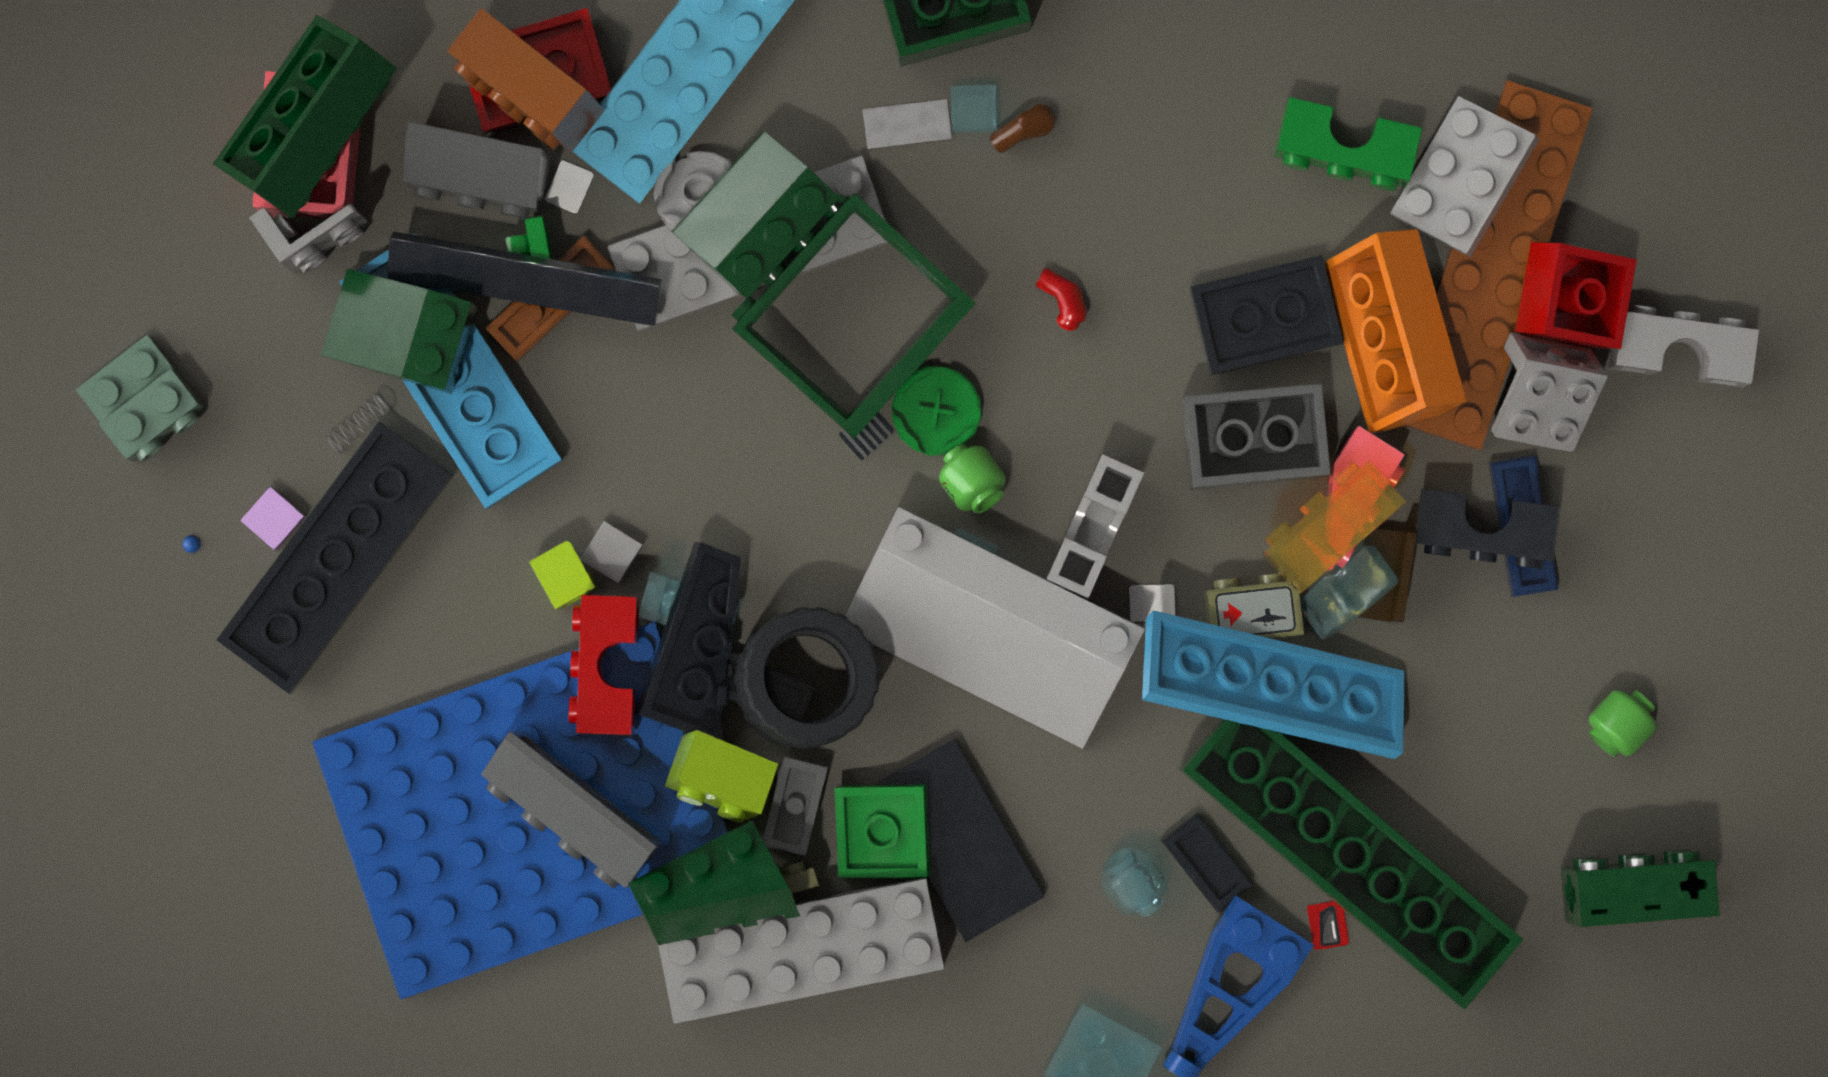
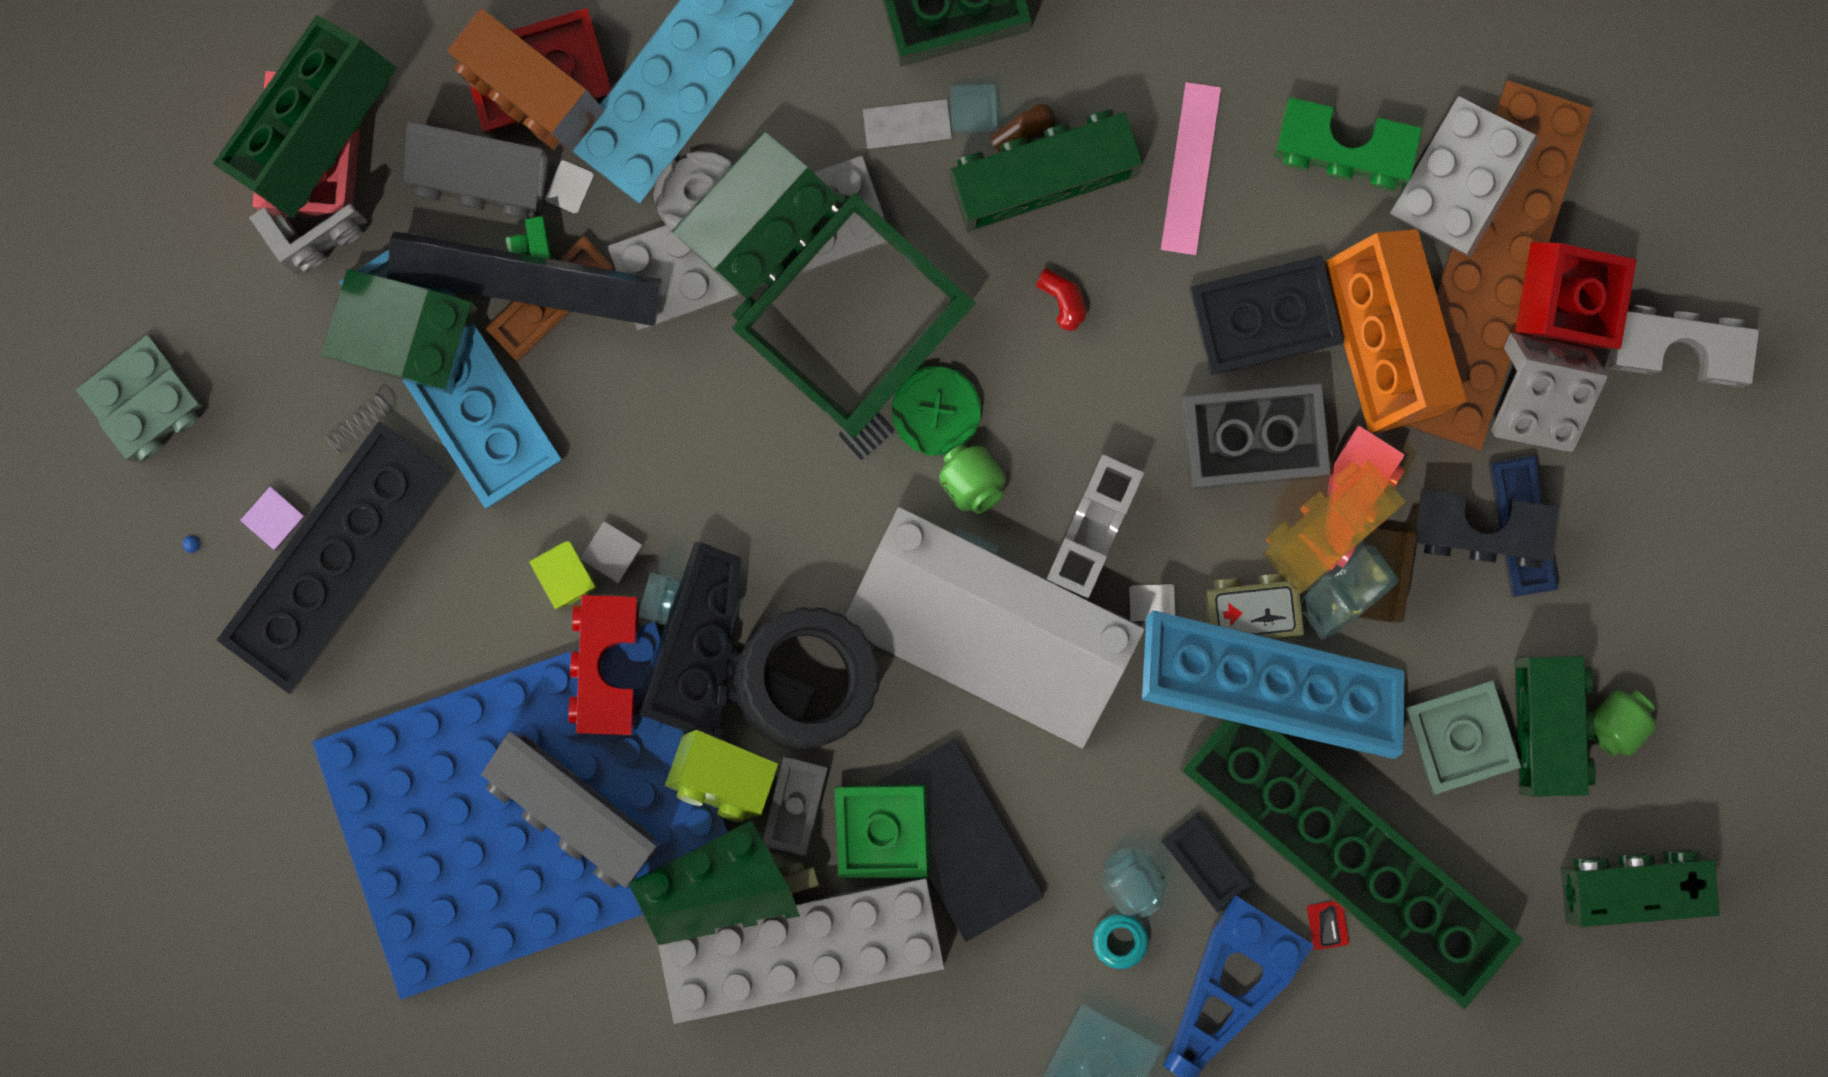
(1045, 170): none -> dark green brick
(1140, 944): none -> teal piece
(1190, 168): none -> bright pink sticker
(1462, 737): none -> sand green plate
(1553, 726): none -> dark green brick

